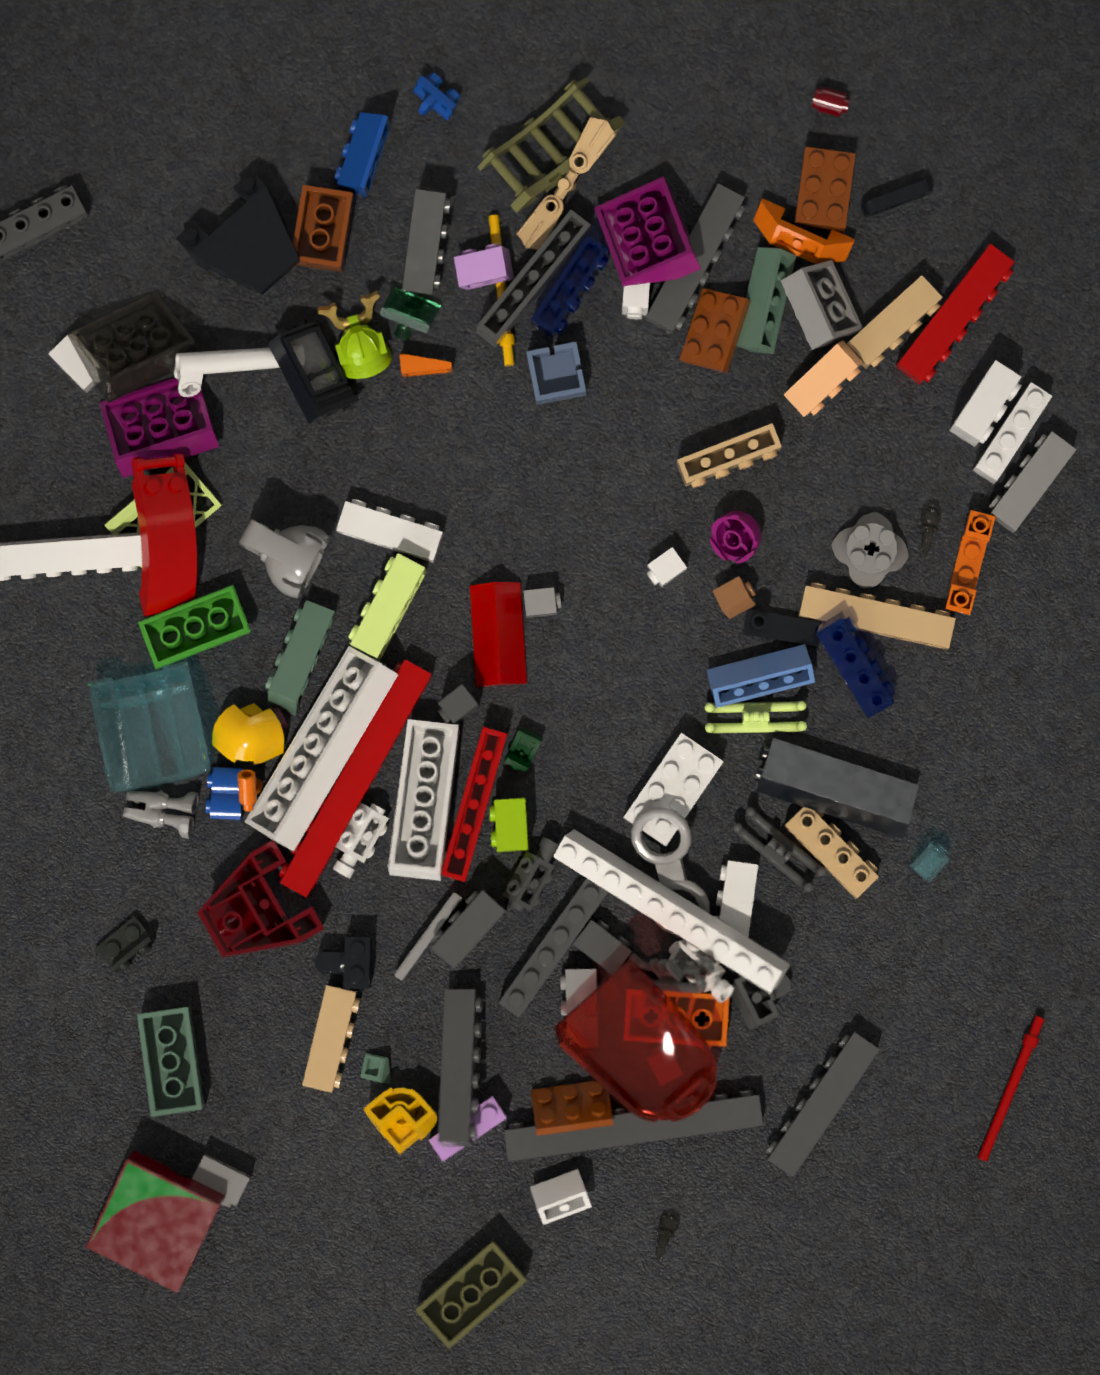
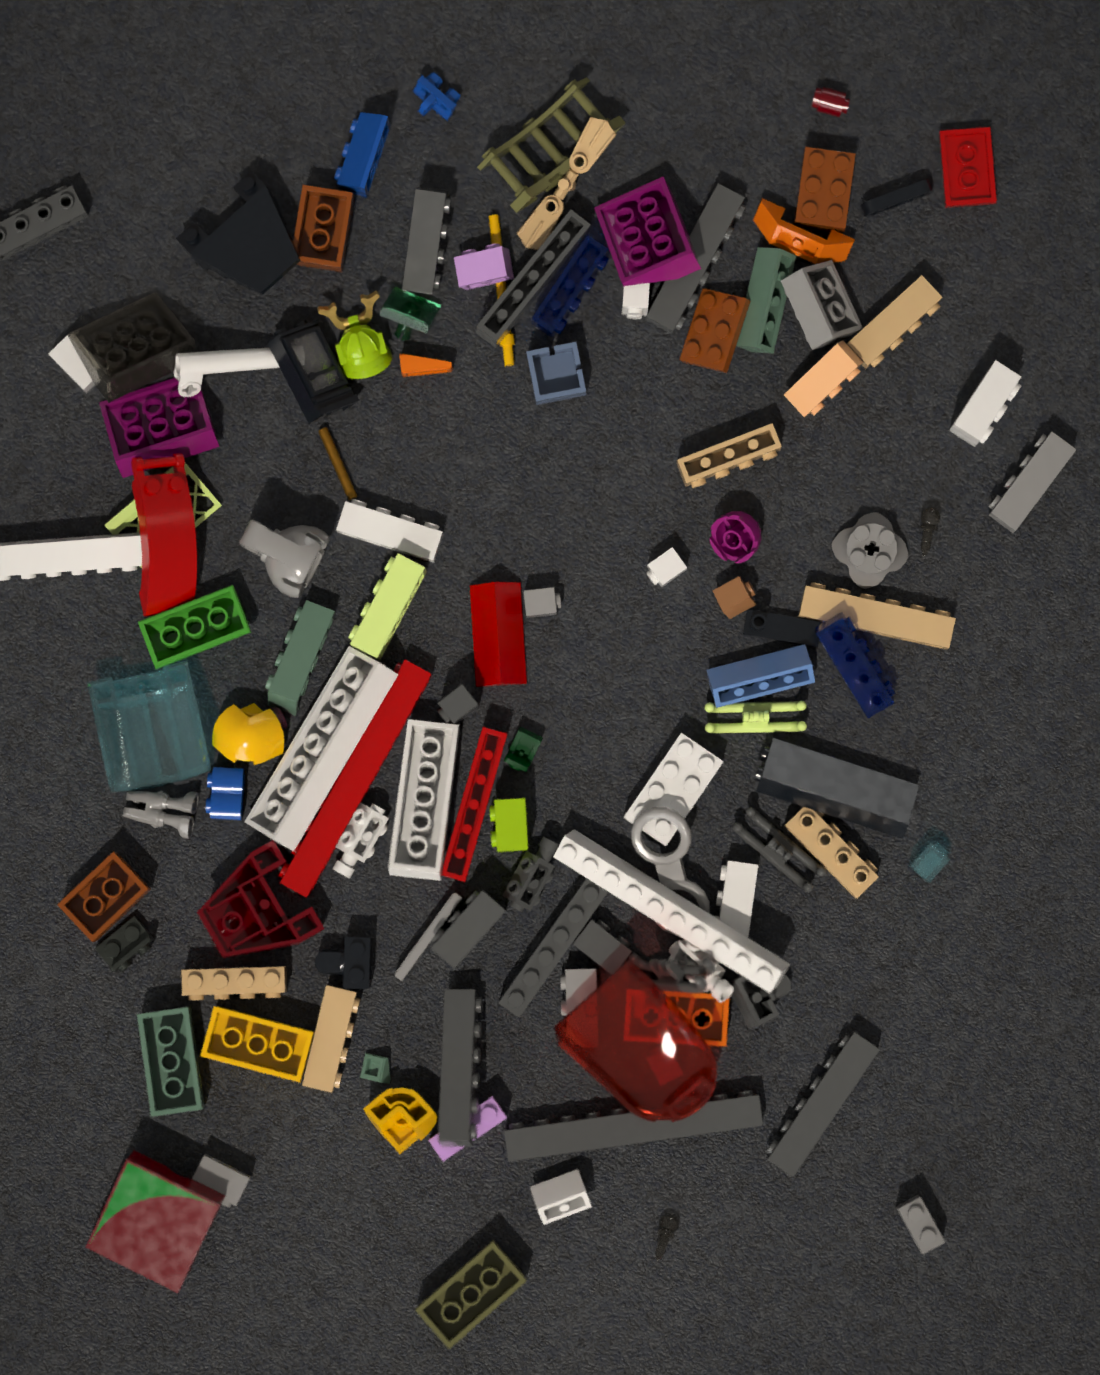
(104, 896): none -> dark orange brick
(228, 981): none -> tan brick
(248, 789): orange plant -> none
(257, 1043): none -> yellow brick
(337, 463): none -> pearl gold bar
(571, 1107): dark orange plate -> none
(920, 1224): none -> light grey brick
(955, 314): red brick -> none
(967, 167): none -> red plate
(969, 562): orange slope -> none
(1012, 433): white brick -> none
(1030, 1041): red bar -> none

